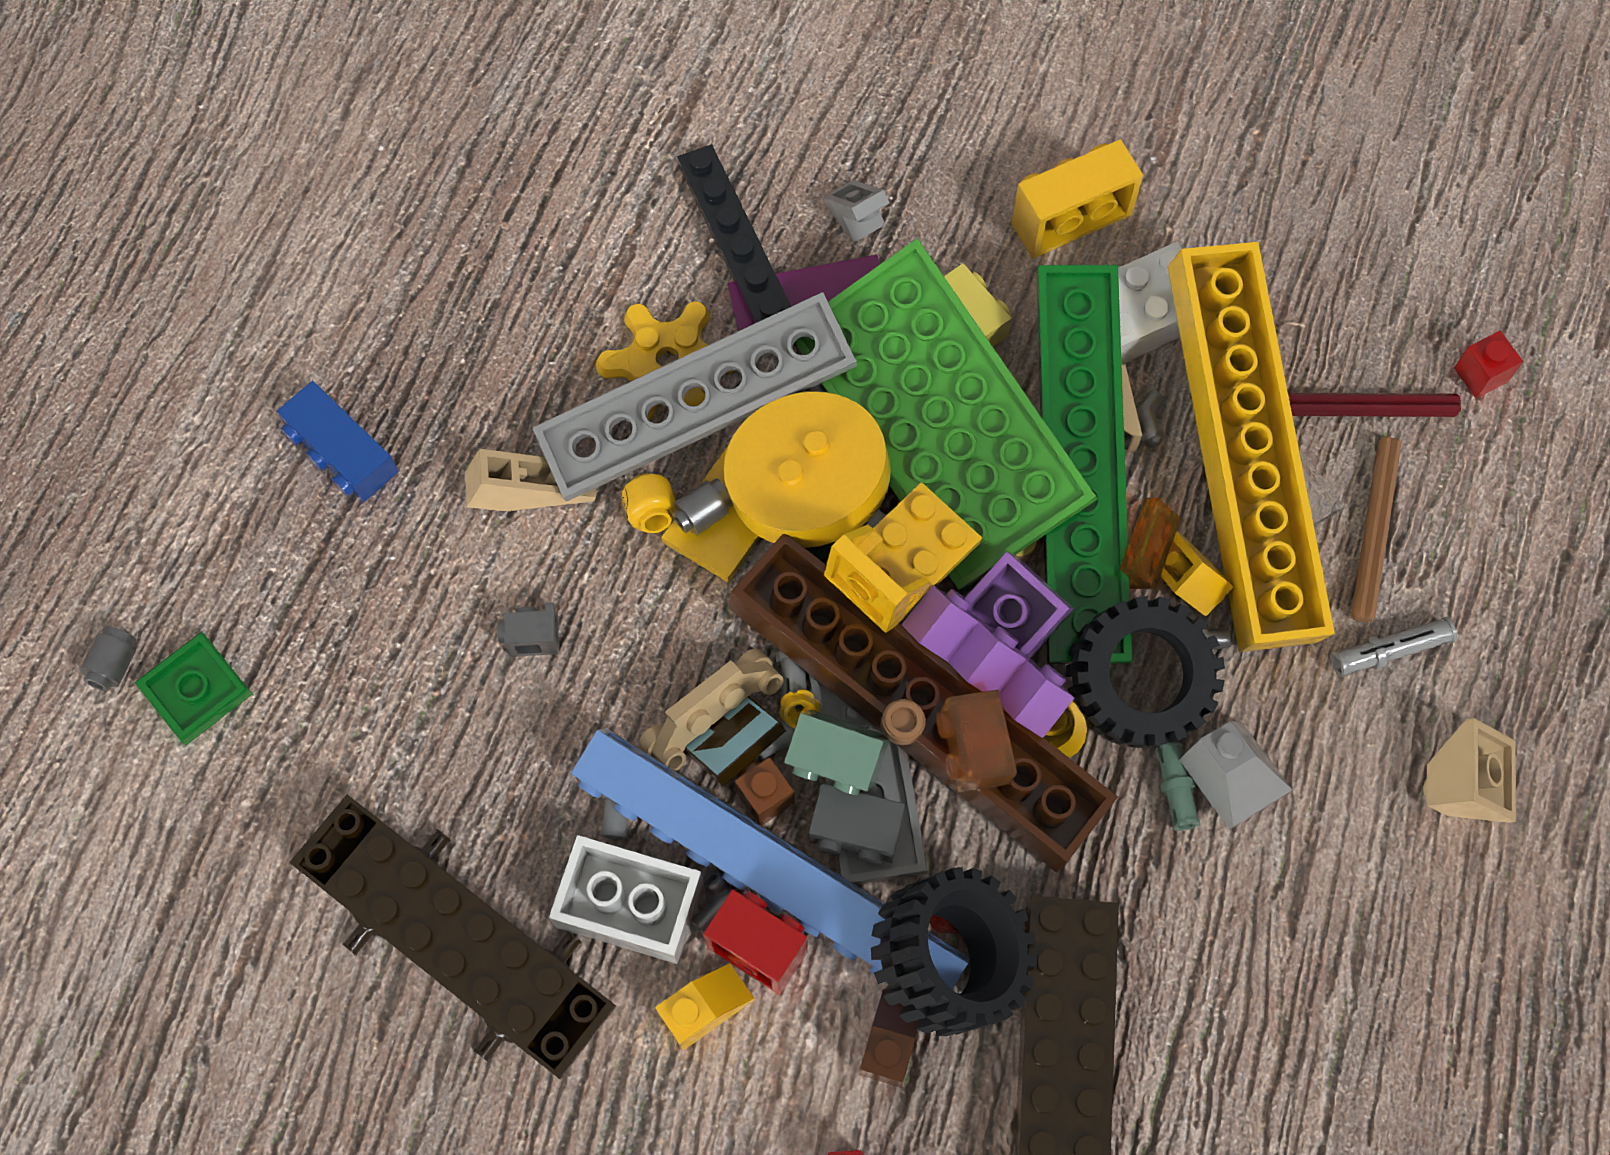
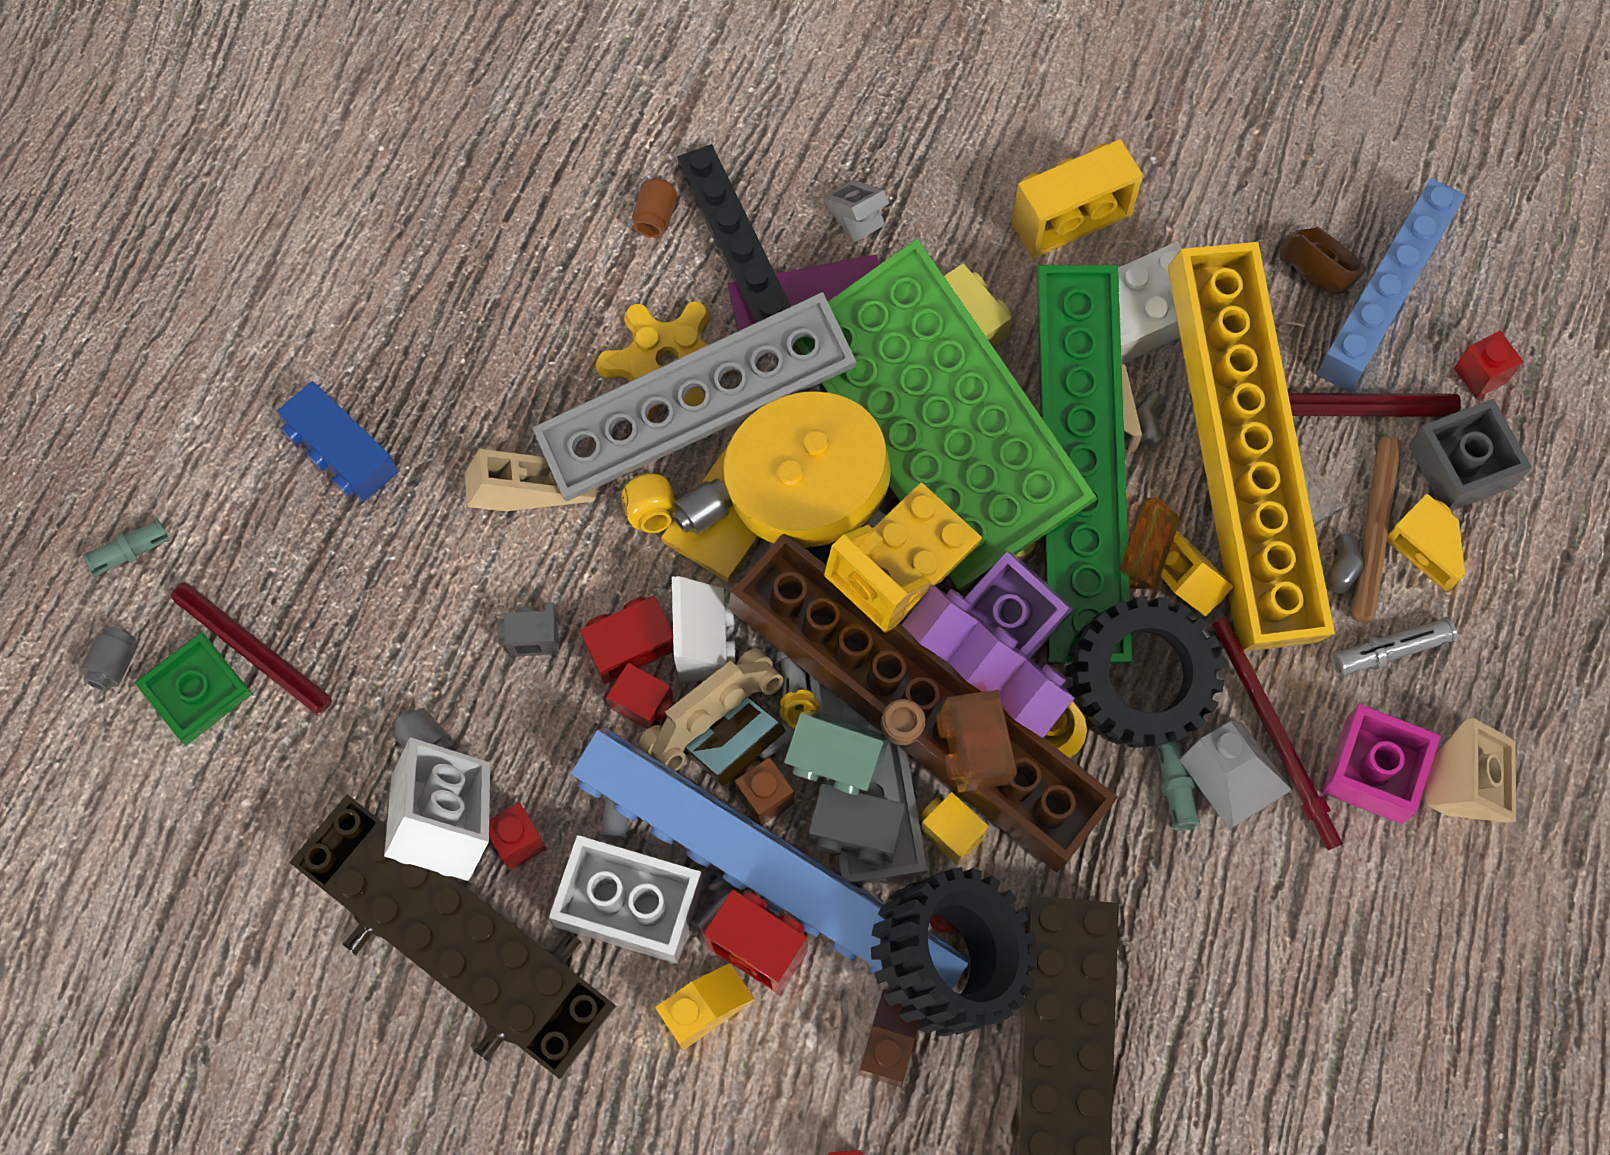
(126, 547): none -> sand green pin
(251, 648): none -> dark red axle
(421, 726): none -> flat silver brick
(438, 809): none -> white brick
(515, 836): none -> red brick
(630, 636): none -> red brick
(640, 697): none -> red brick
(654, 207): none -> dark orange brick
(700, 629): none -> white slope
(953, 827): none -> yellow brick
(1313, 807): none -> dark red bar
(1321, 260): none -> reddish brown piece
(1347, 566): none -> flat silver arm
(1381, 764): none -> dark pink brick
(1390, 285): none -> medium blue brick
(1431, 541): none -> yellow slope
(1469, 455): none -> dark grey brick

